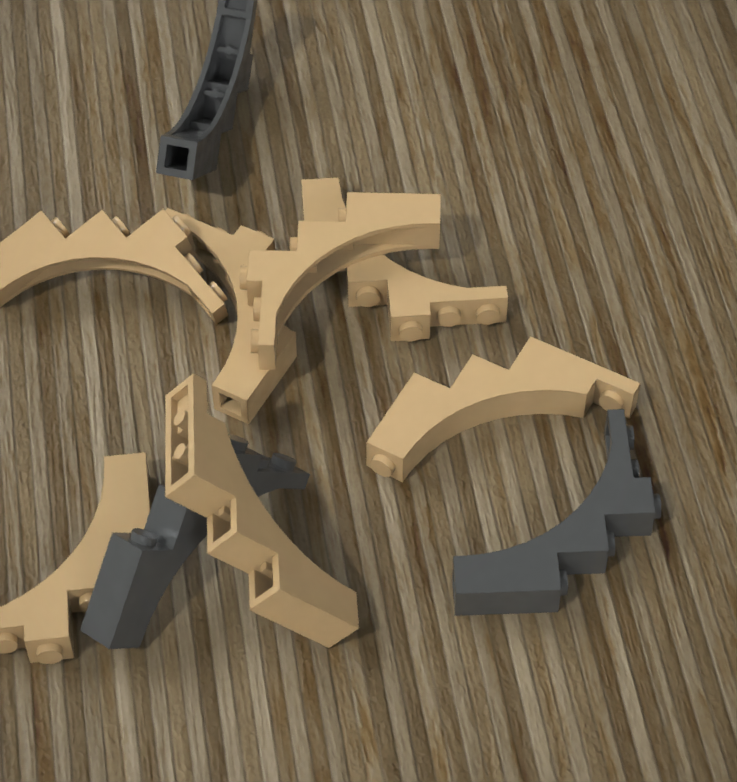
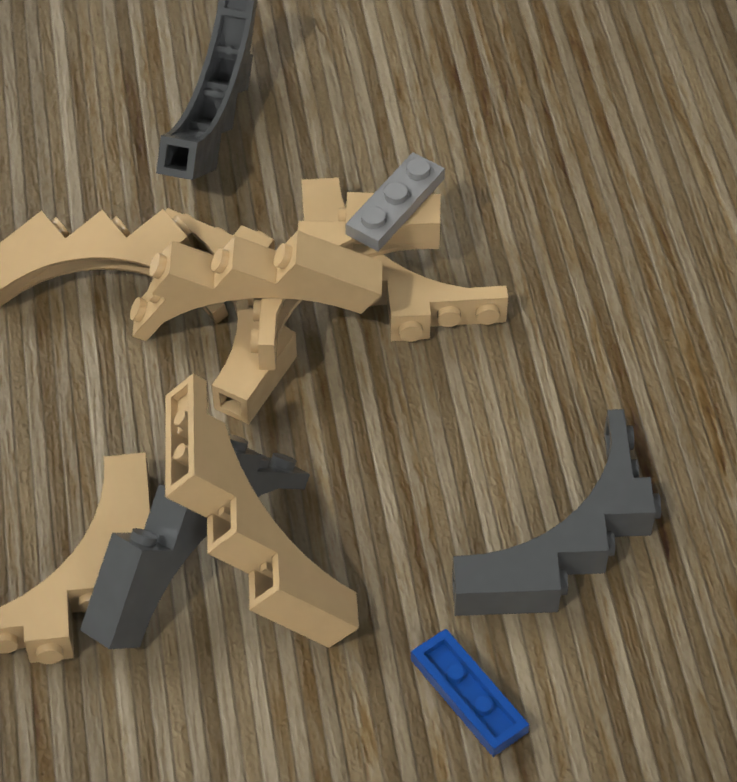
(243, 269): none -> tan arch
(395, 201): none -> light grey plate
(469, 692): none -> blue plate
(537, 383): tan arch -> none

